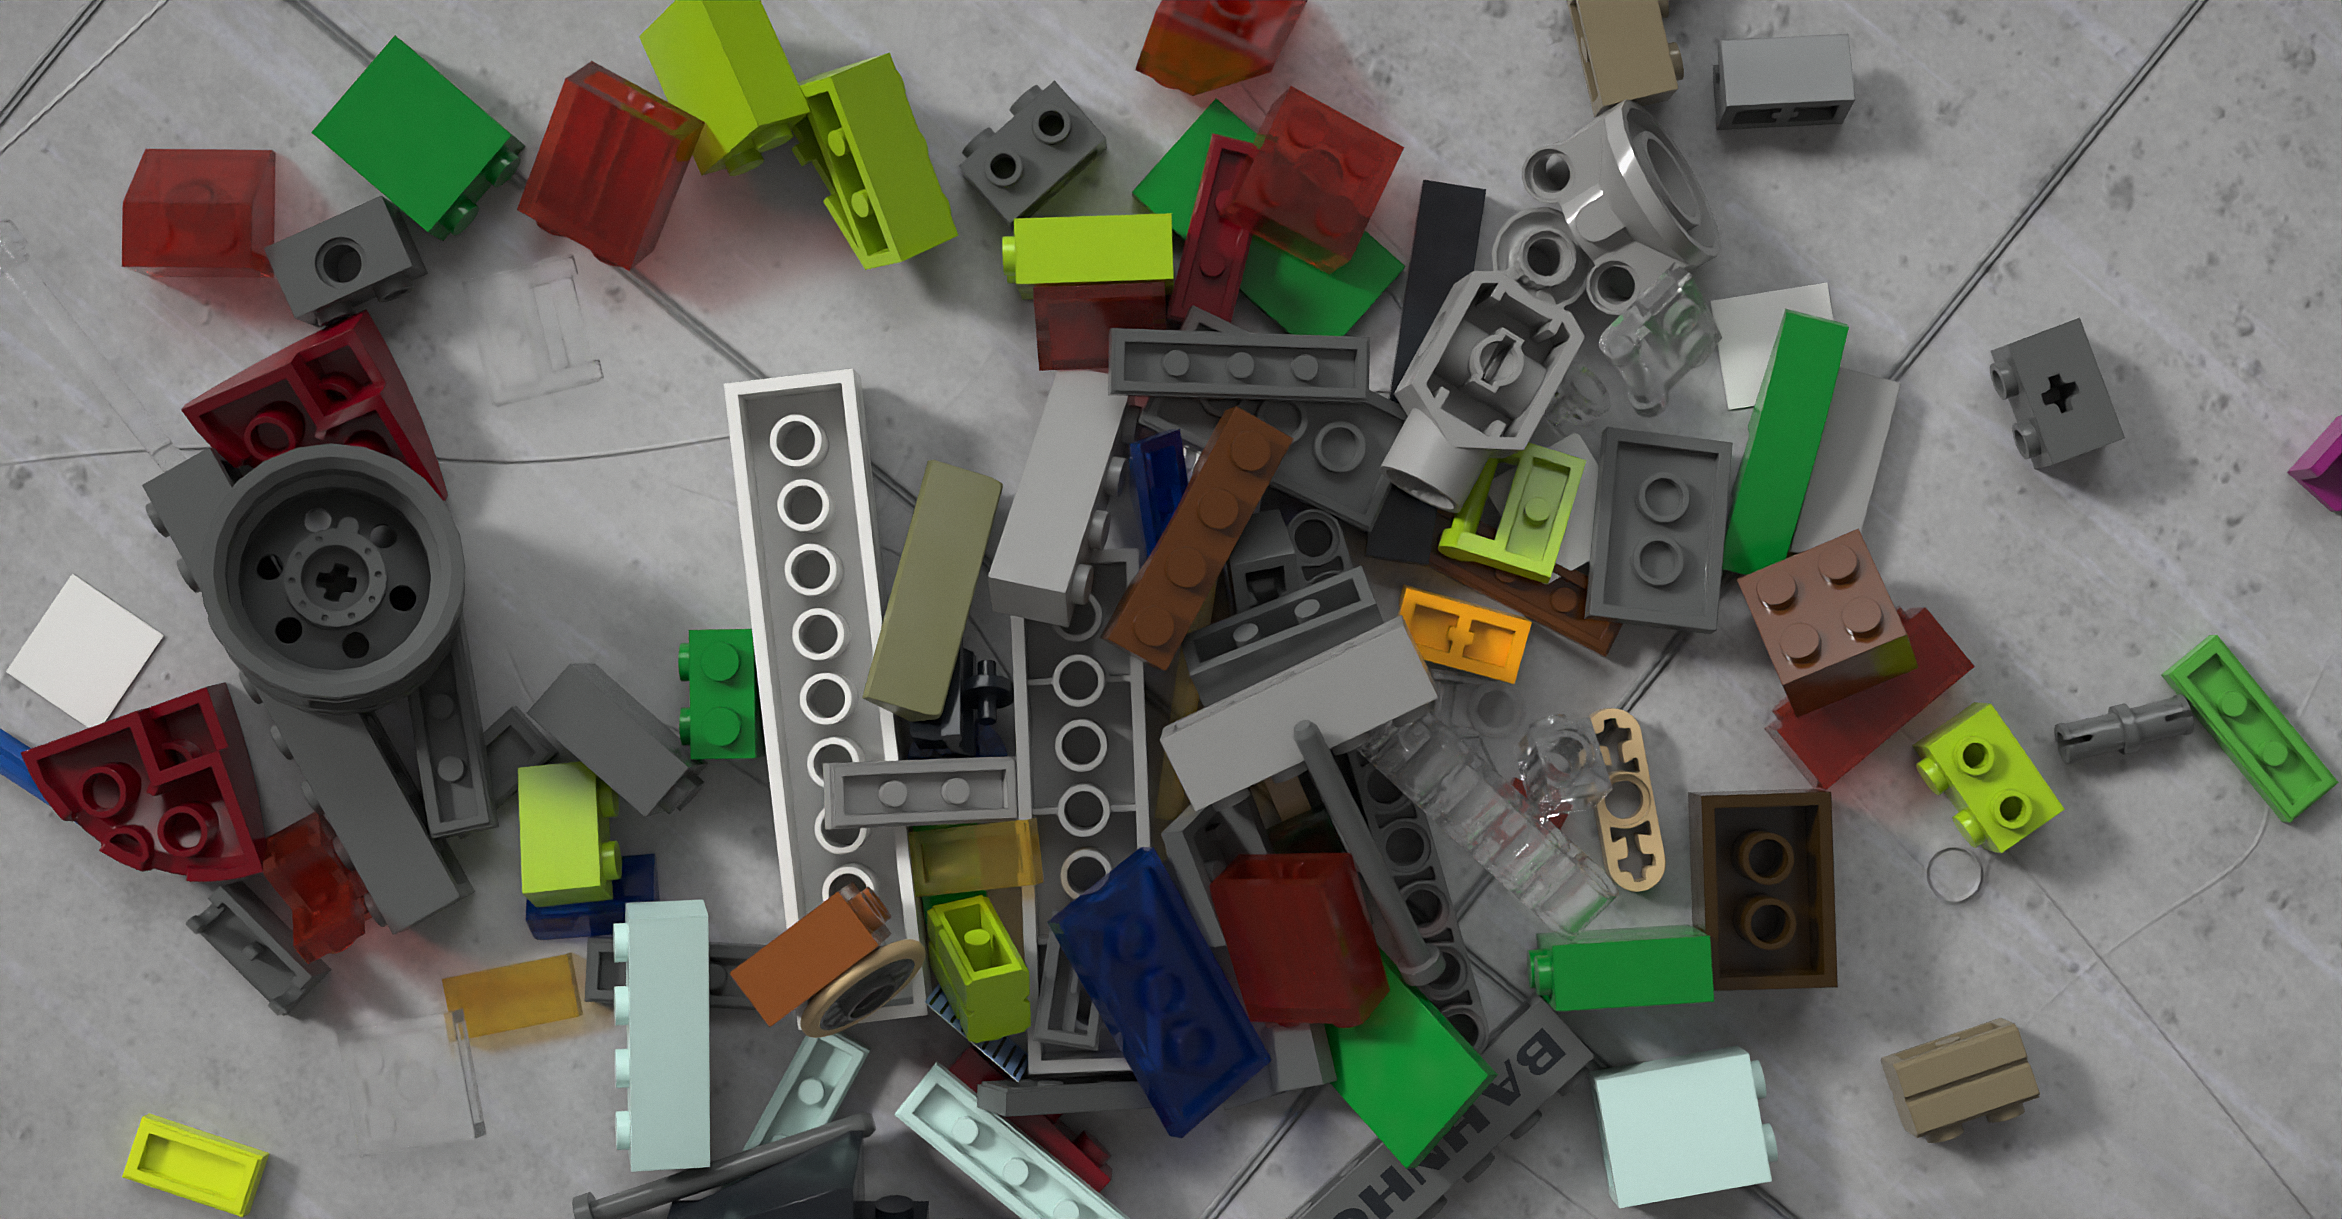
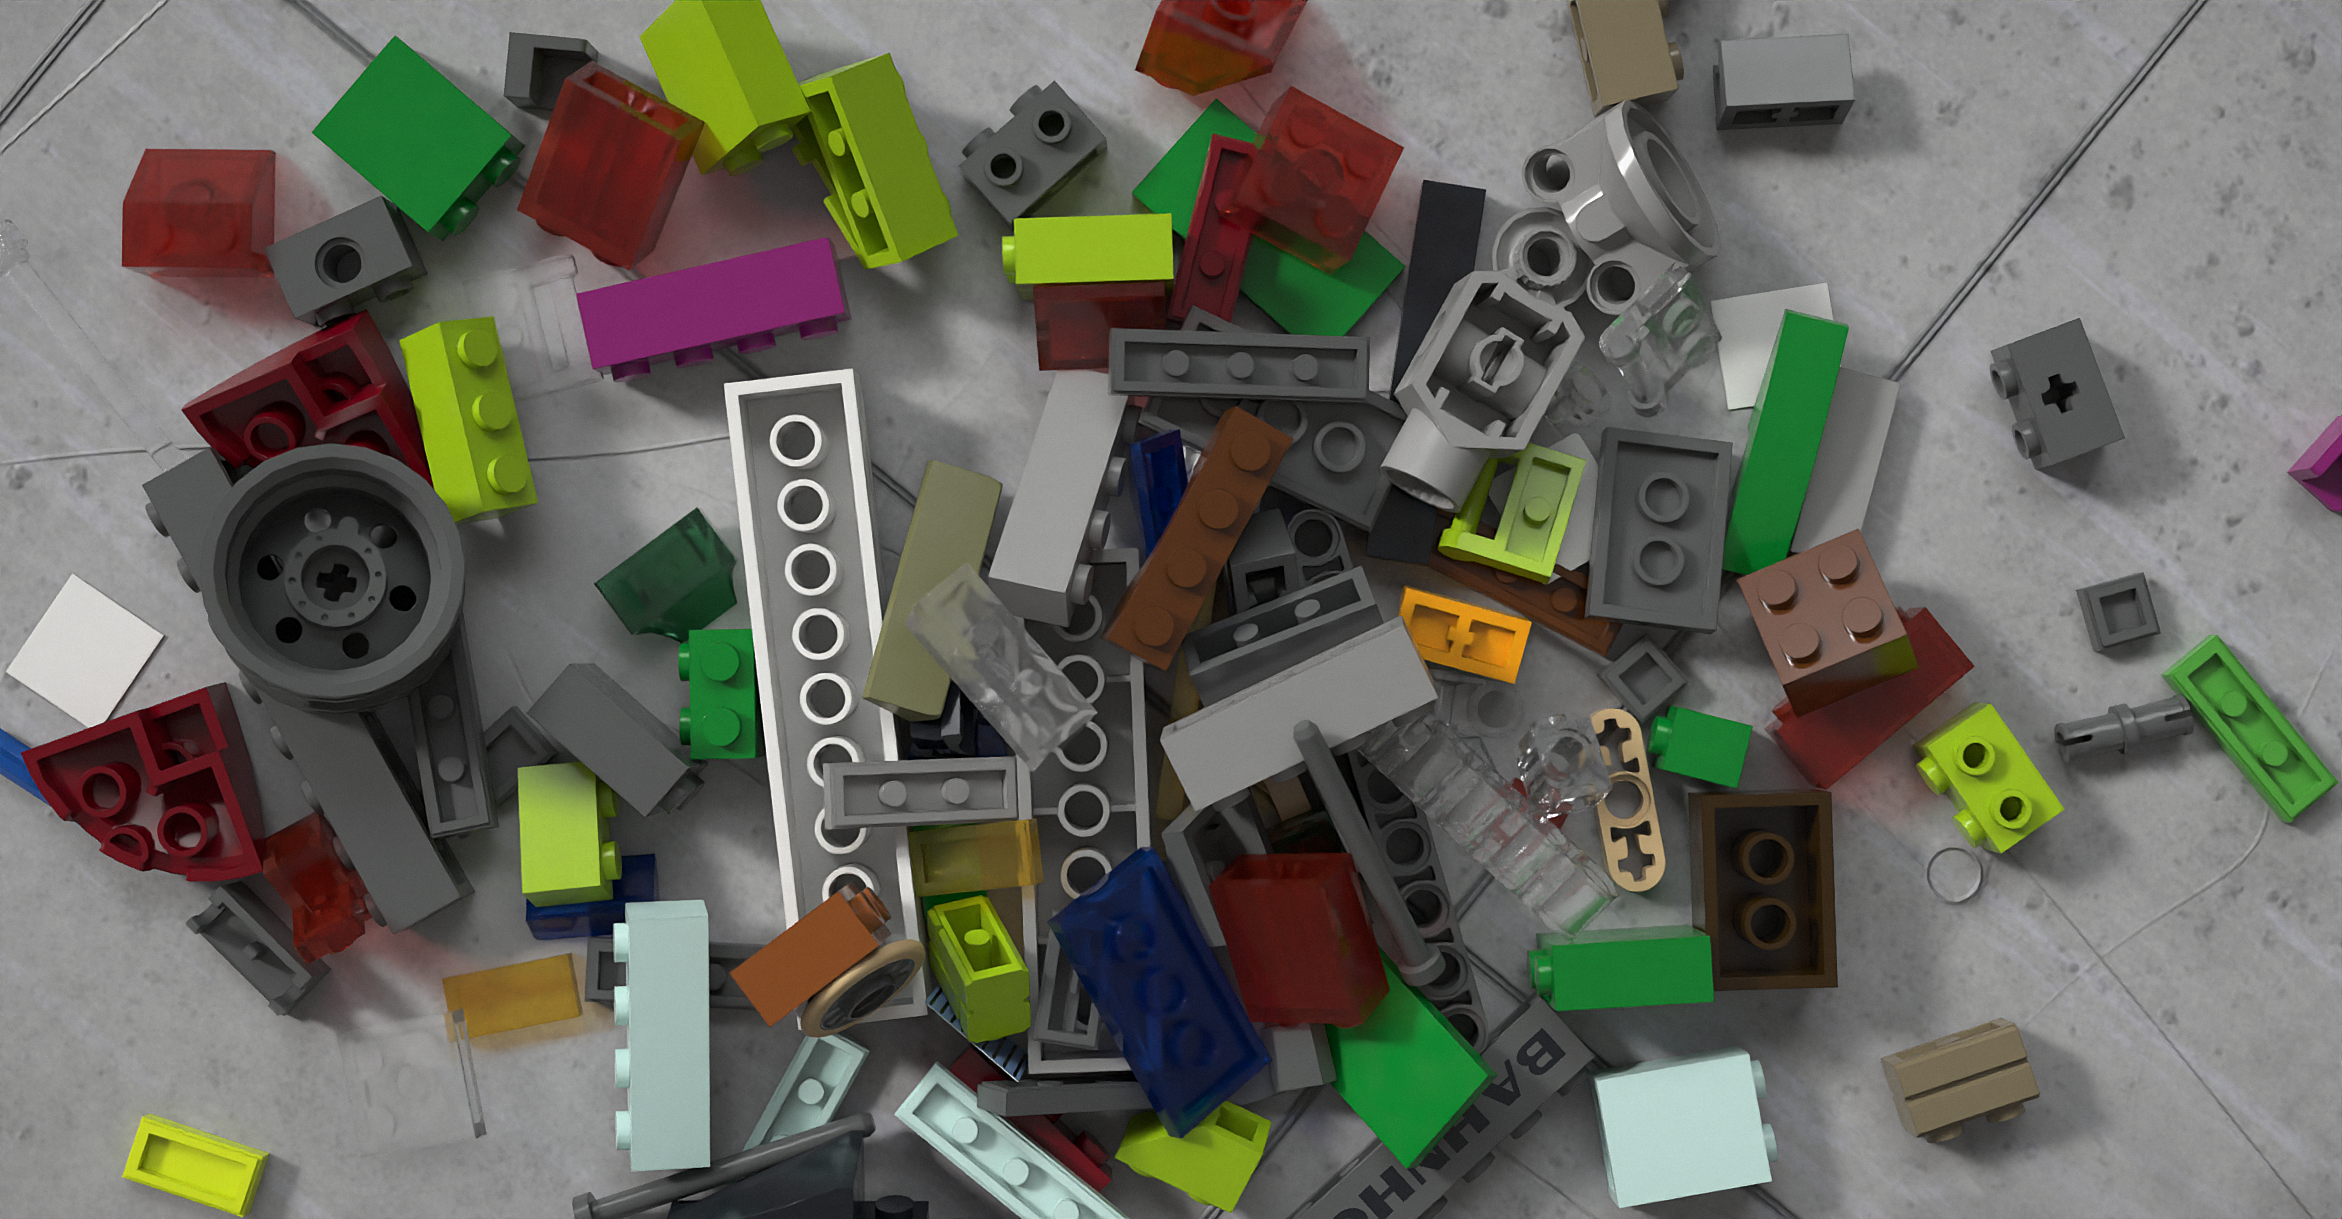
(468, 419): none -> lime brick
(540, 65): none -> dark grey panel
(674, 581): none -> clear green slope
(714, 308): none -> magenta brick
(999, 667): none -> clear brick
(1207, 1162): none -> lime slope
(1643, 678): none -> dark grey tile
(1699, 745): none -> green brick
(2118, 611): none -> dark grey tile

